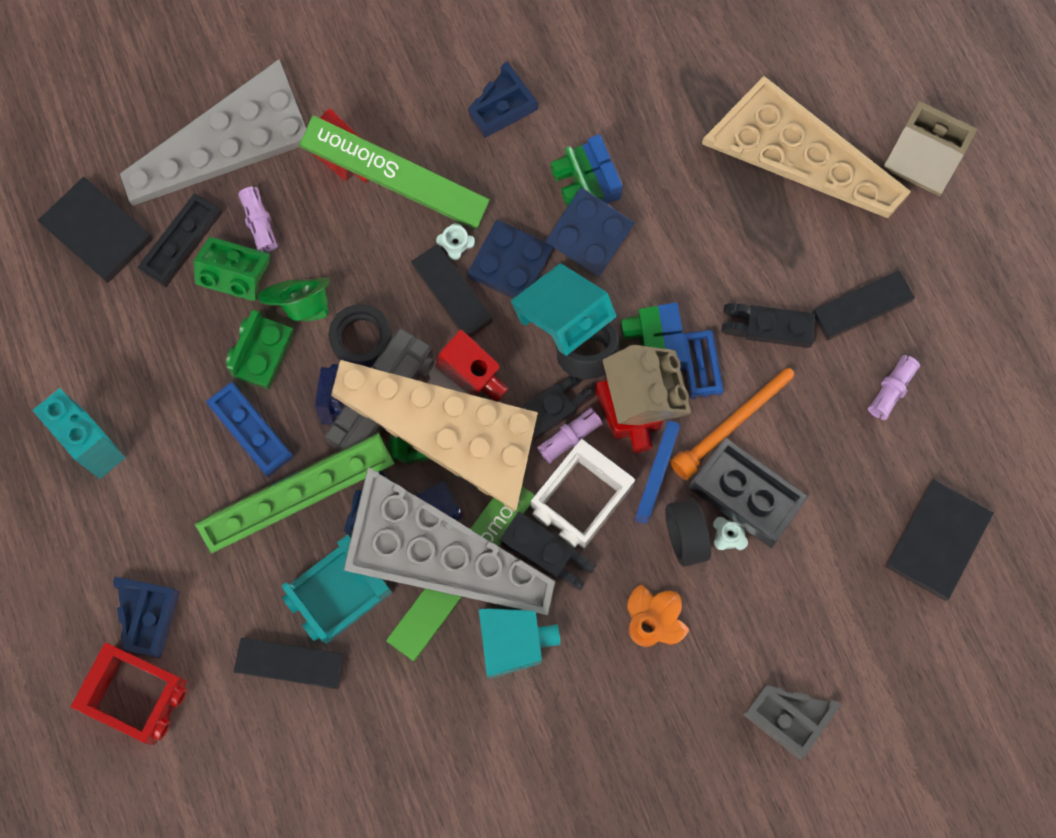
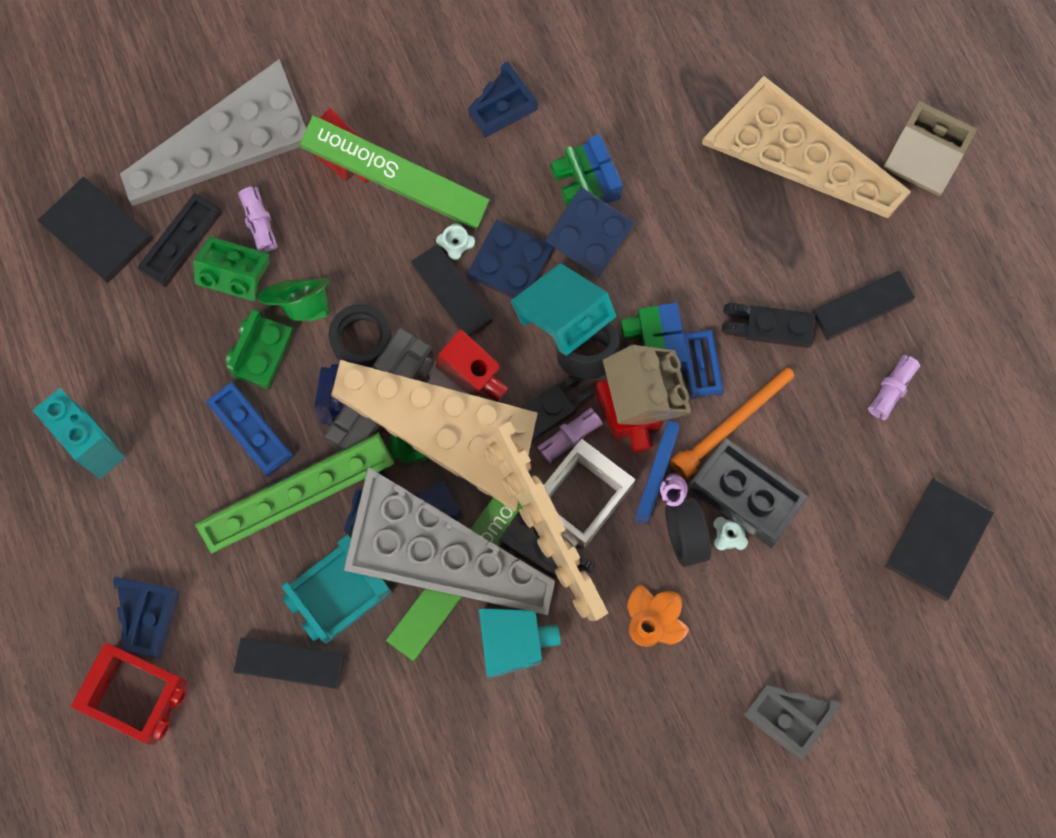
(541, 514): none -> tan wing
(673, 497): none -> lavender pin

